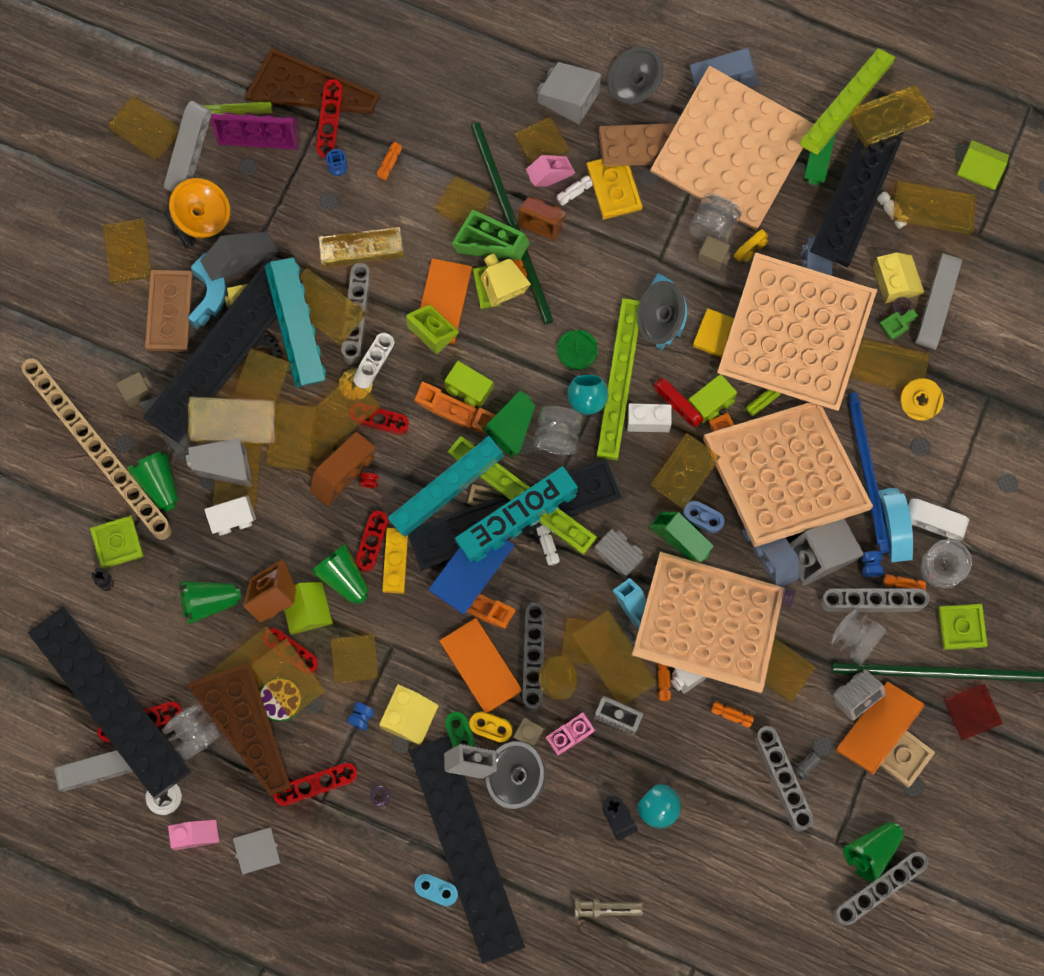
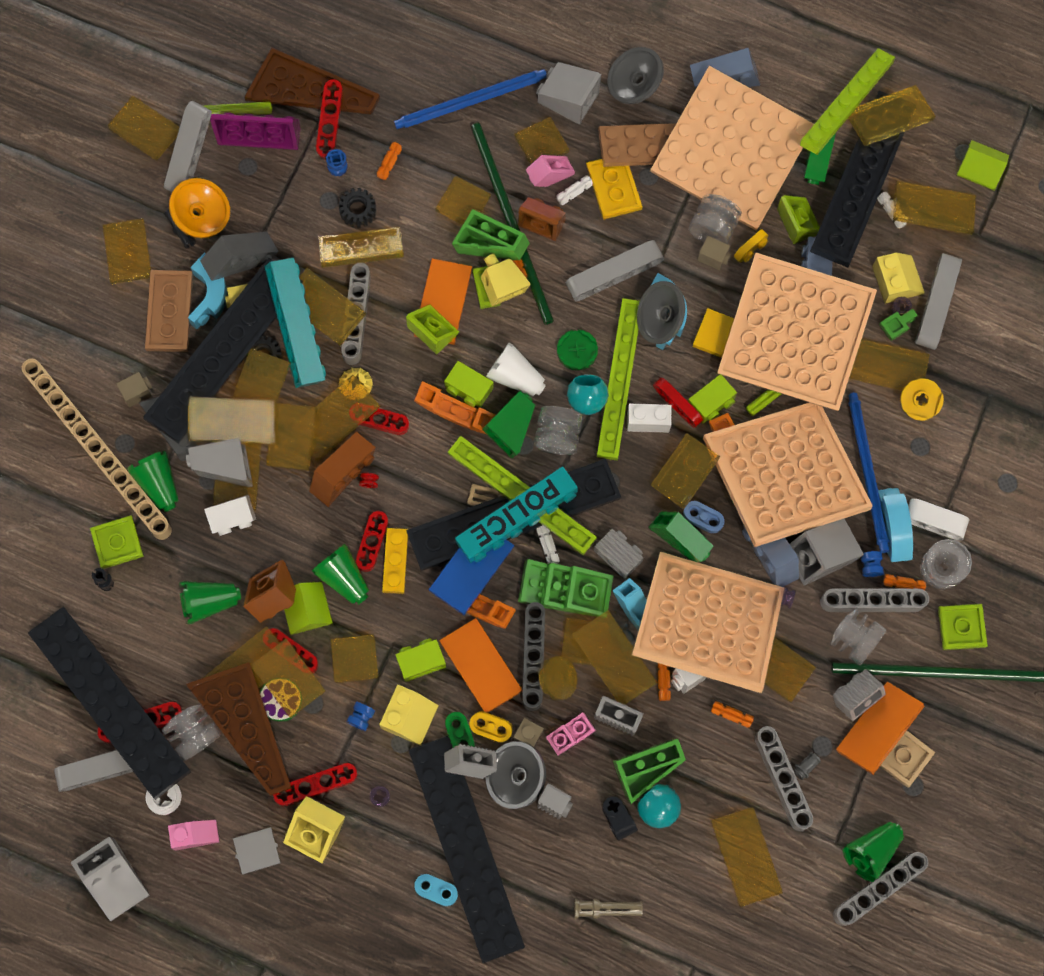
(110, 878): none -> light grey slope
(313, 829): none -> light yellow slope
(357, 219): none -> black tyre
(373, 360): white beam -> none
(420, 660): none -> lime piece
(446, 486): teal brick -> none
(470, 99): none -> blue piece
(516, 372): none -> white cone
(555, 802): none -> light grey brick
(565, 588): none -> bright green slope
(614, 270): none -> light grey beam
(646, 767): none -> bright green wedge
(746, 857): none -> clear yellow tile
(797, 218): none -> lime slope
(973, 712): clear red tile -> none

